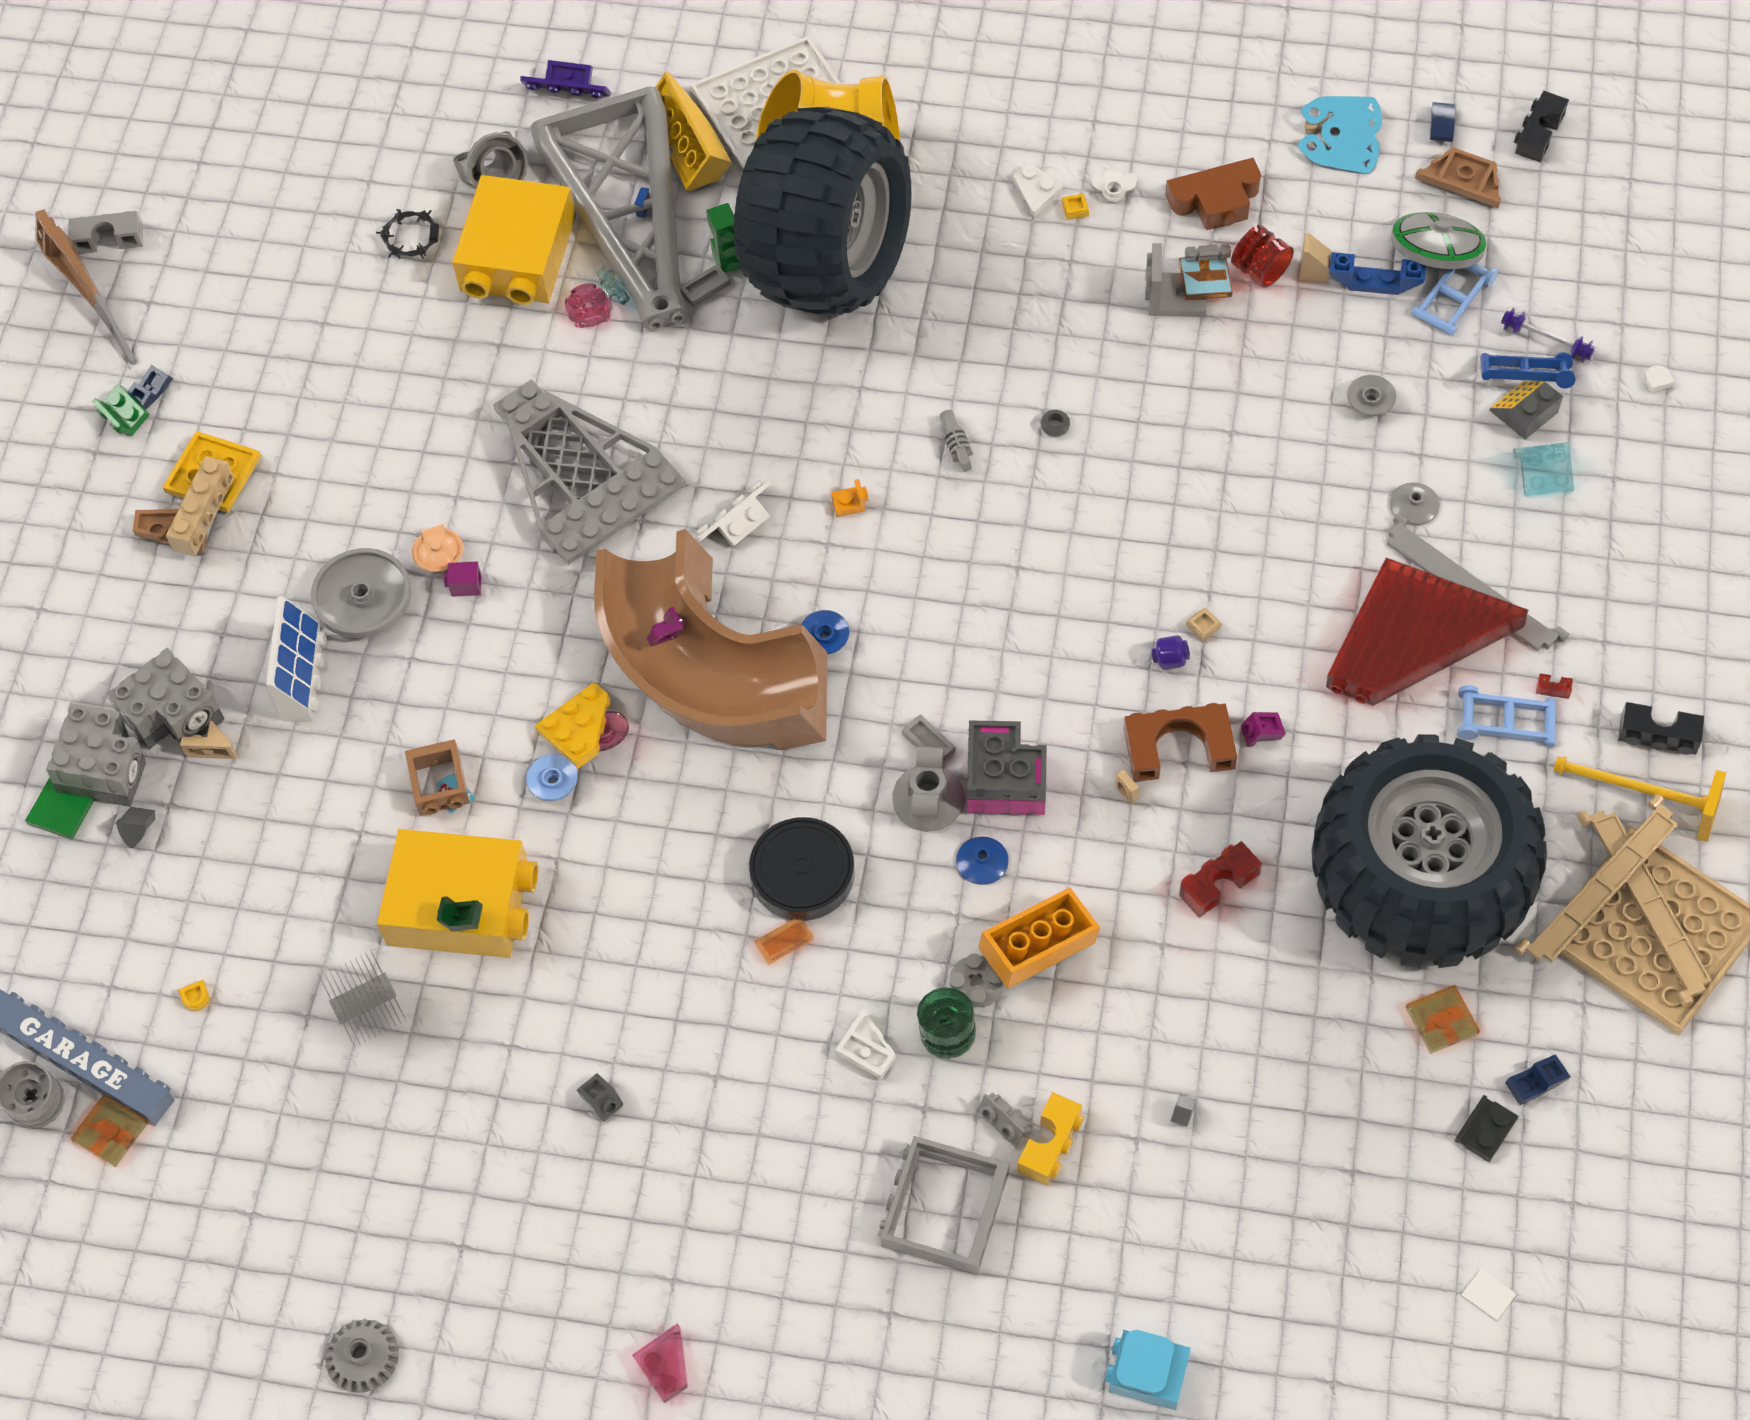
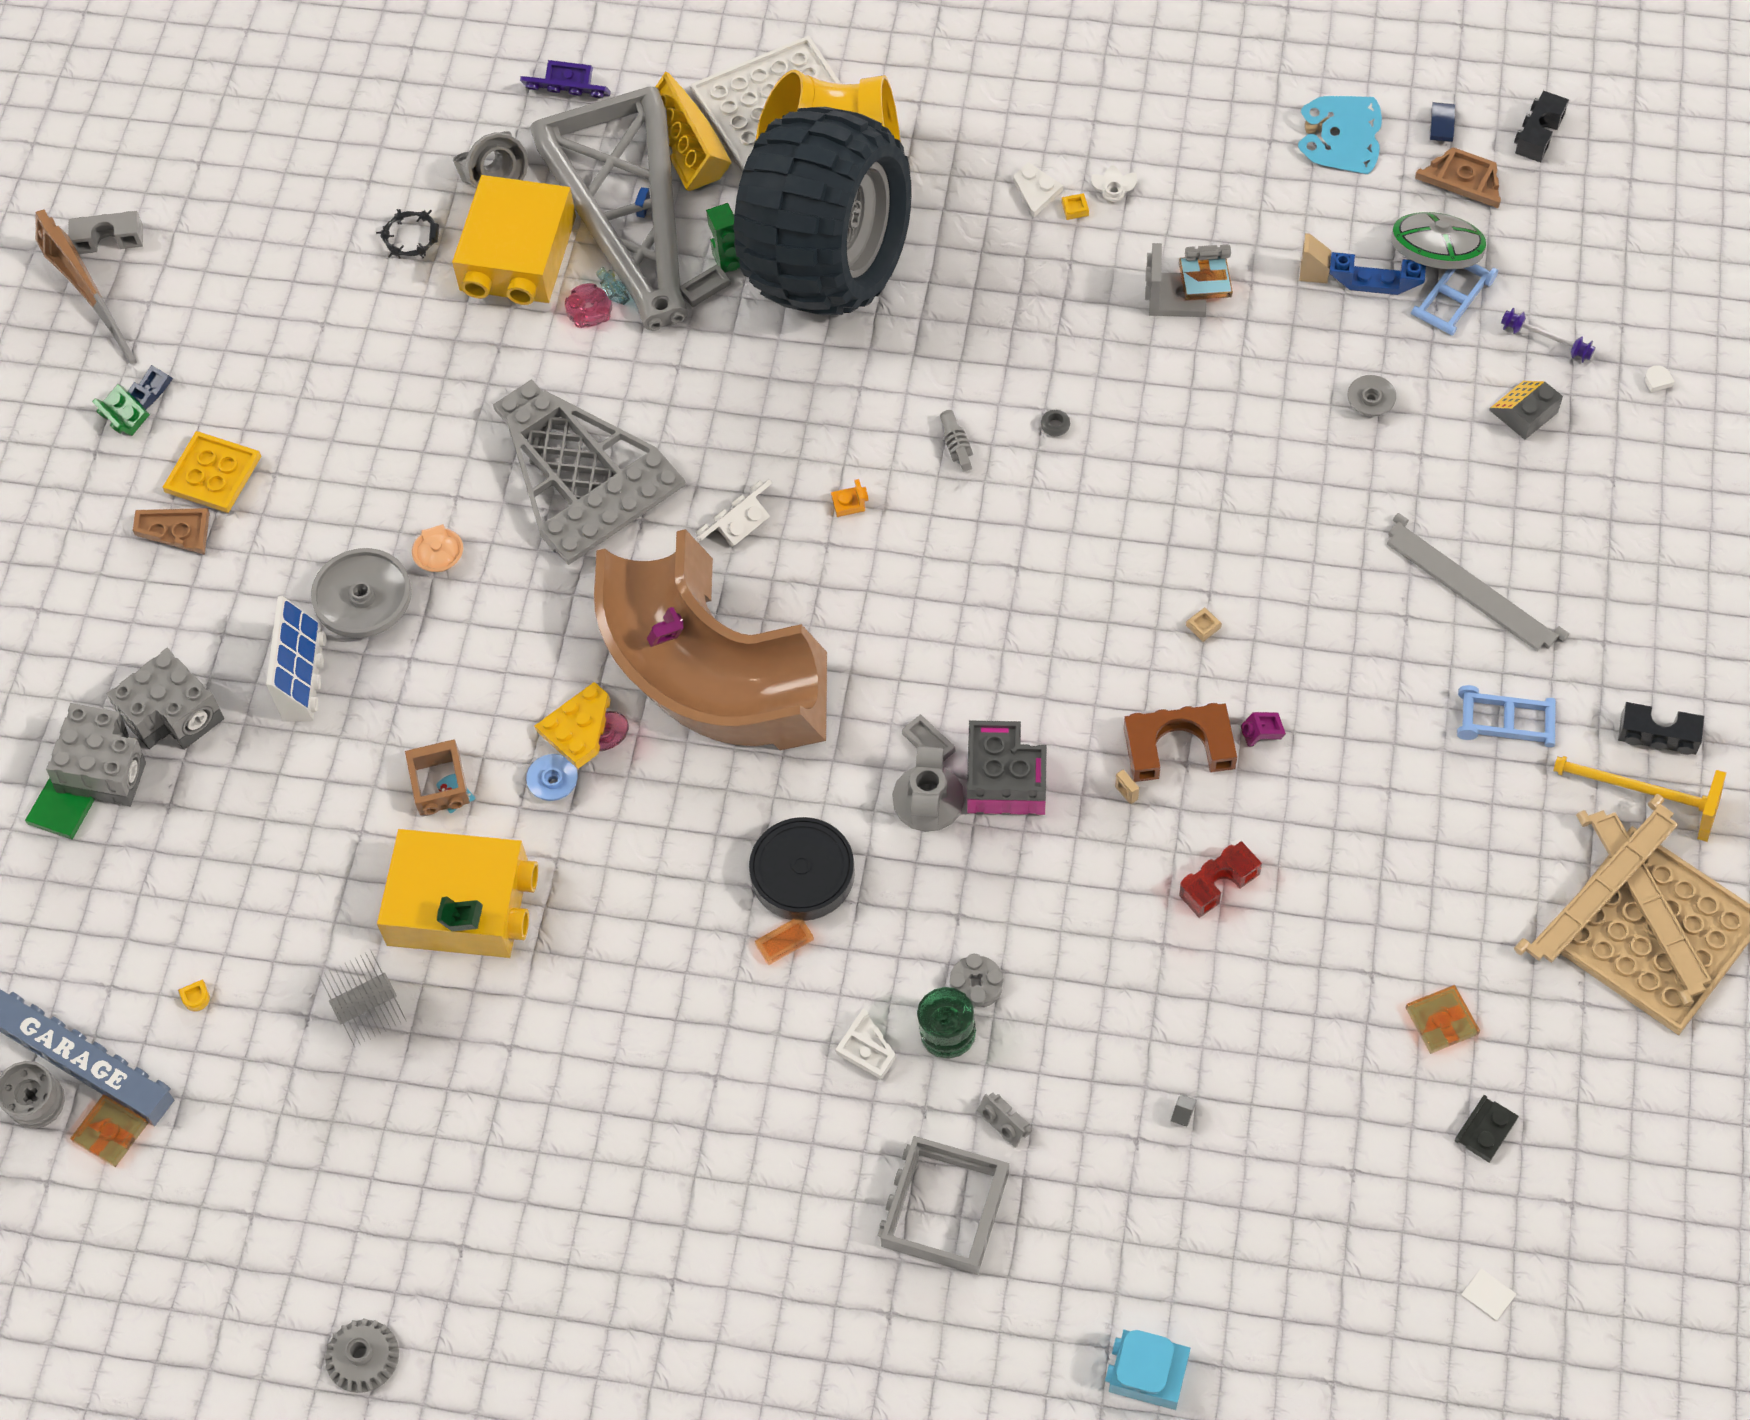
(134, 825): dark grey tile -> none
(200, 506): tan brick -> none
(213, 746): tan slope -> none
(463, 579): magenta brick -> none
(600, 1096): dark grey bracket -> none
(664, 1363): clear pink wing -> none
(831, 624): blue dish -> none
(982, 870): blue dish -> none
(1038, 937): light orange brick -> none
(1042, 1160): yellow arch -> none
(1171, 652): dark purple head -> none
(1216, 193): dark orange brick -> none
(1262, 256): clear red wheel -> none
(1414, 629): clear red slope -> none
(1418, 511): light grey dish -> none
(1424, 805): black wheel -> none
(1538, 1079): dark blue slope -> none
(1546, 468): clear light blue bracket -> none
(1561, 689): clear red piece -> none
(1562, 362): blue piece -> none

